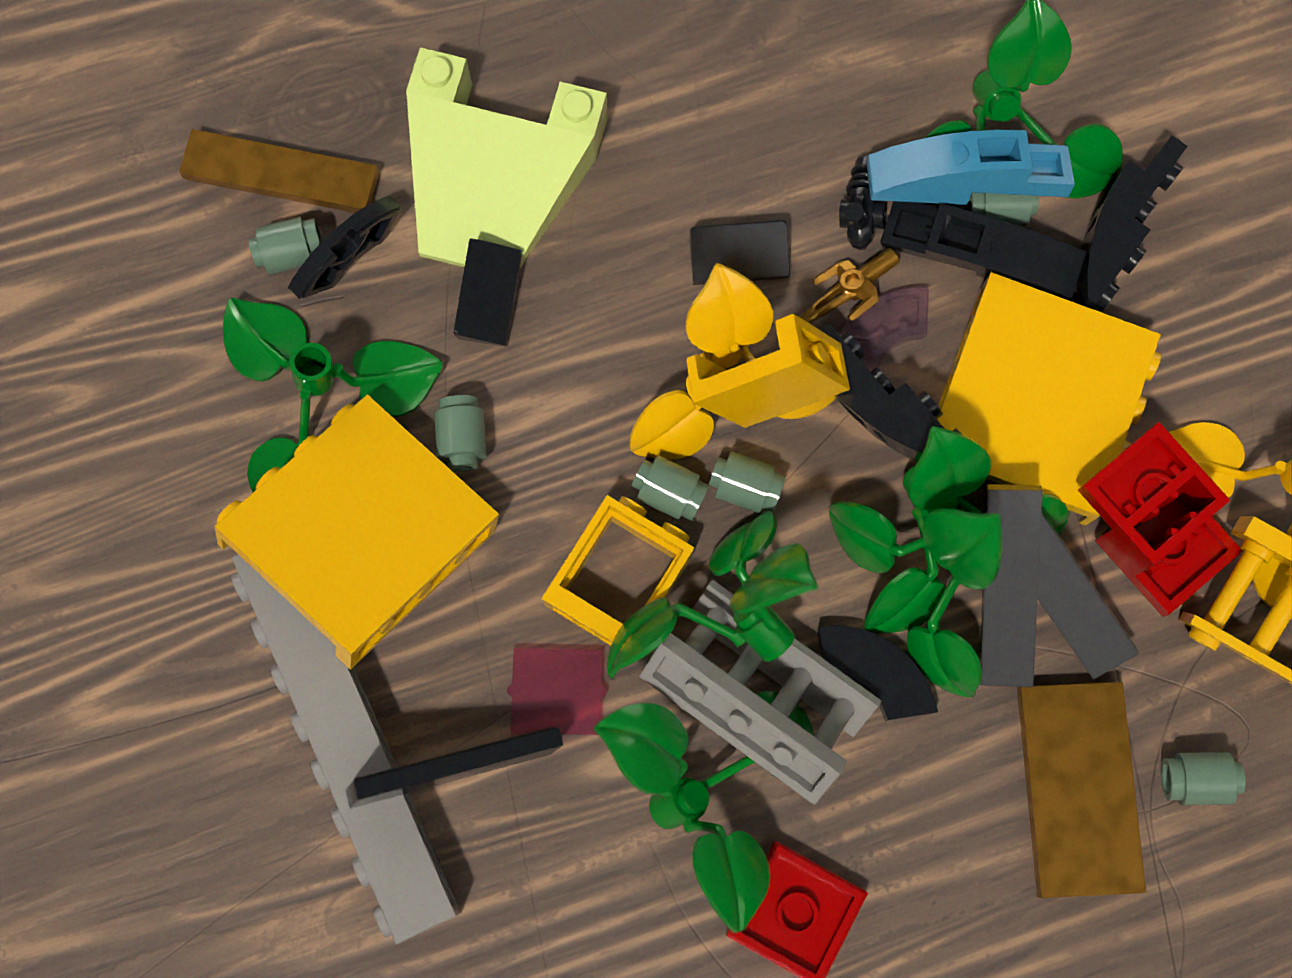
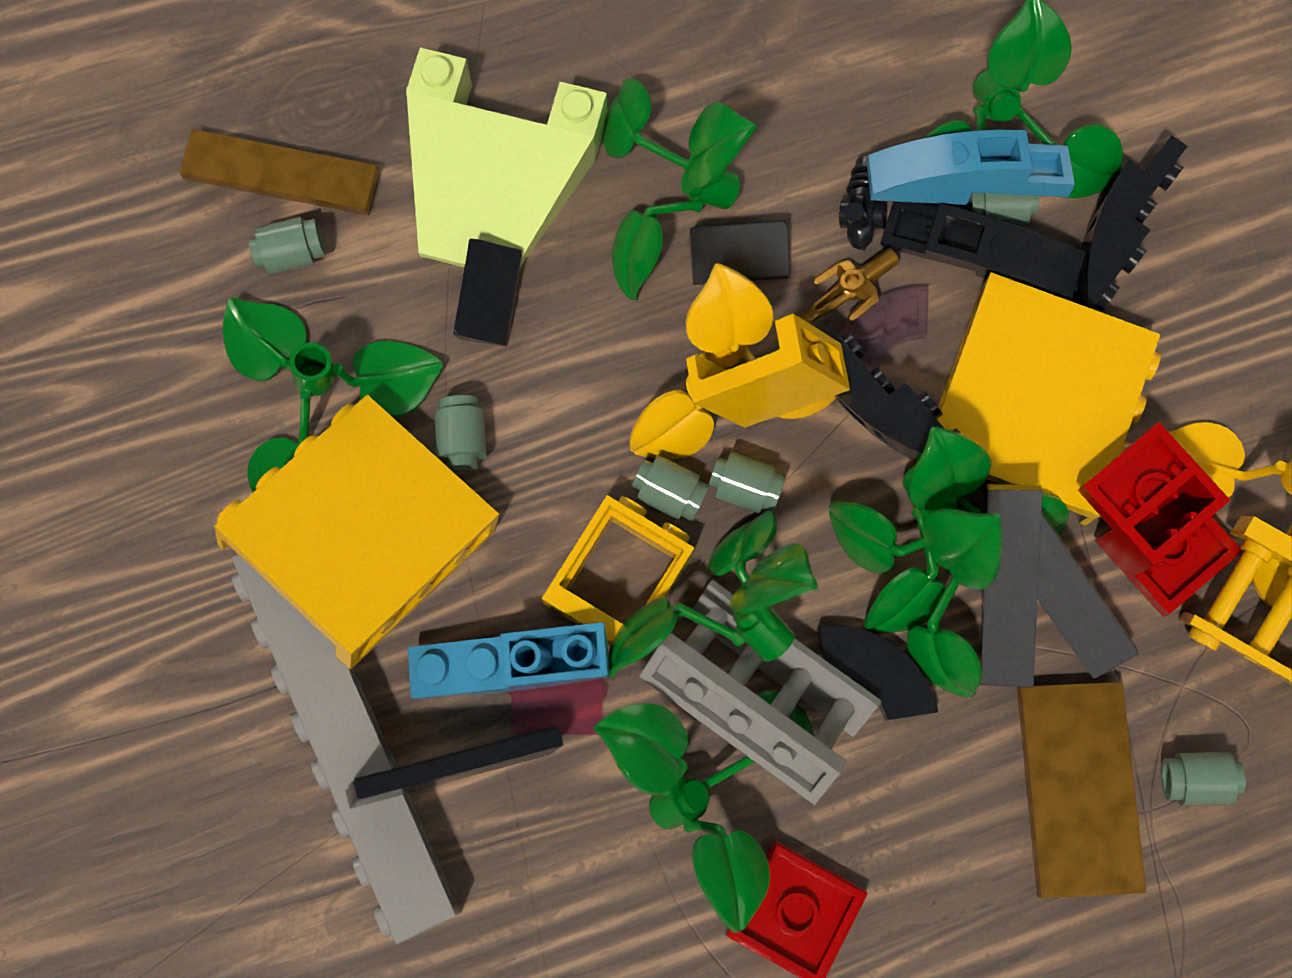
(343, 246): black tile -> none
(509, 662): none -> dark azure slope
(713, 146): none -> green plant

